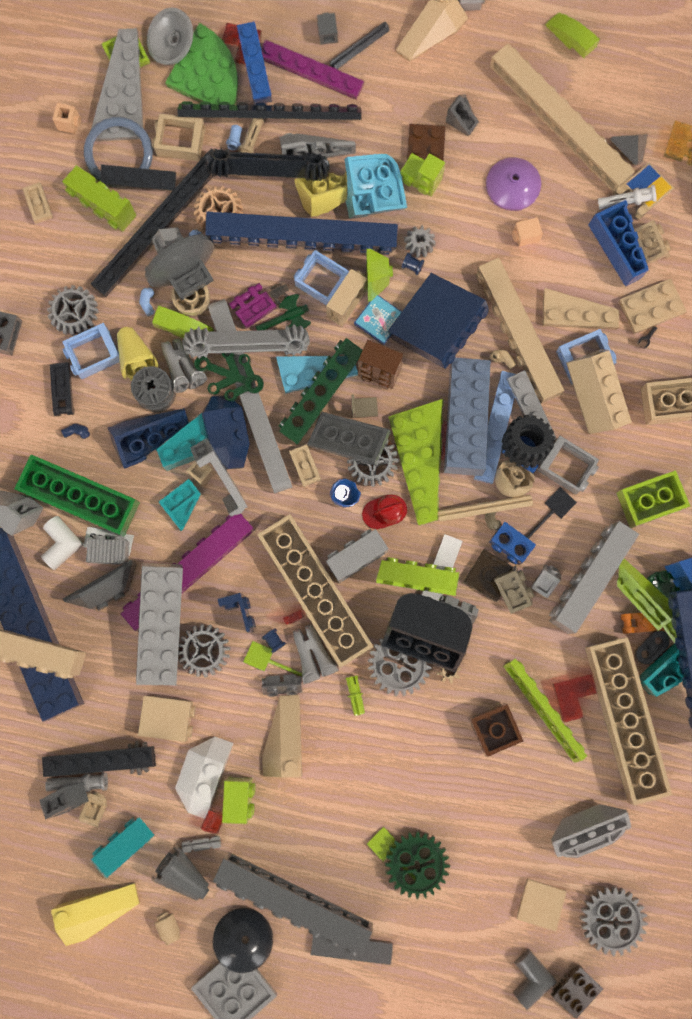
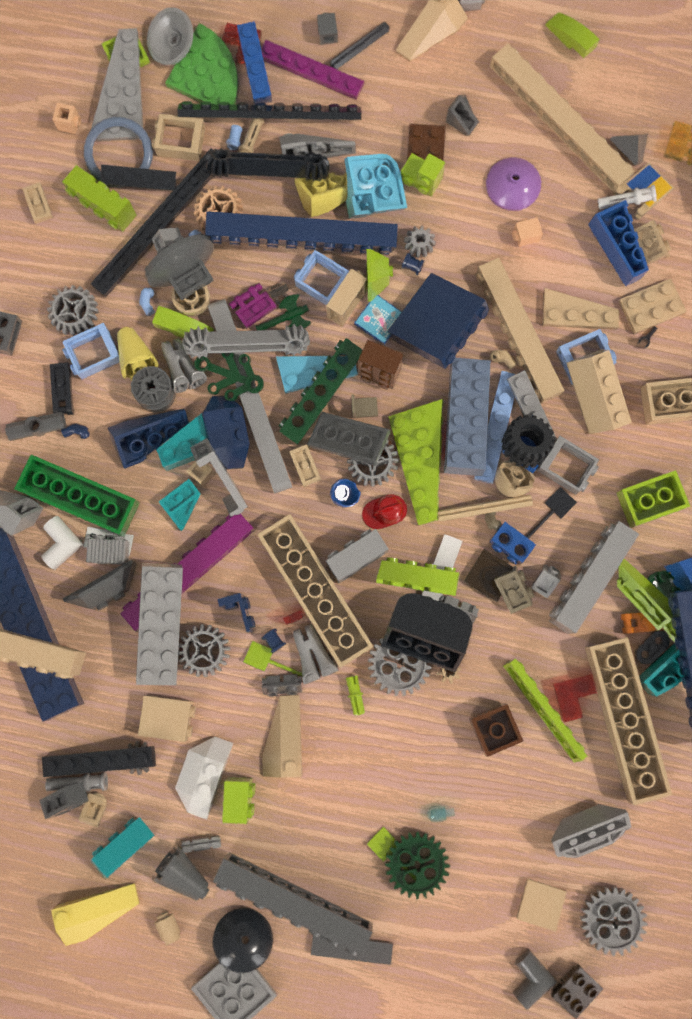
(24, 428): none -> dark grey piece
(212, 822): clear red tile -> none
(439, 813): none -> clear light blue cylinder

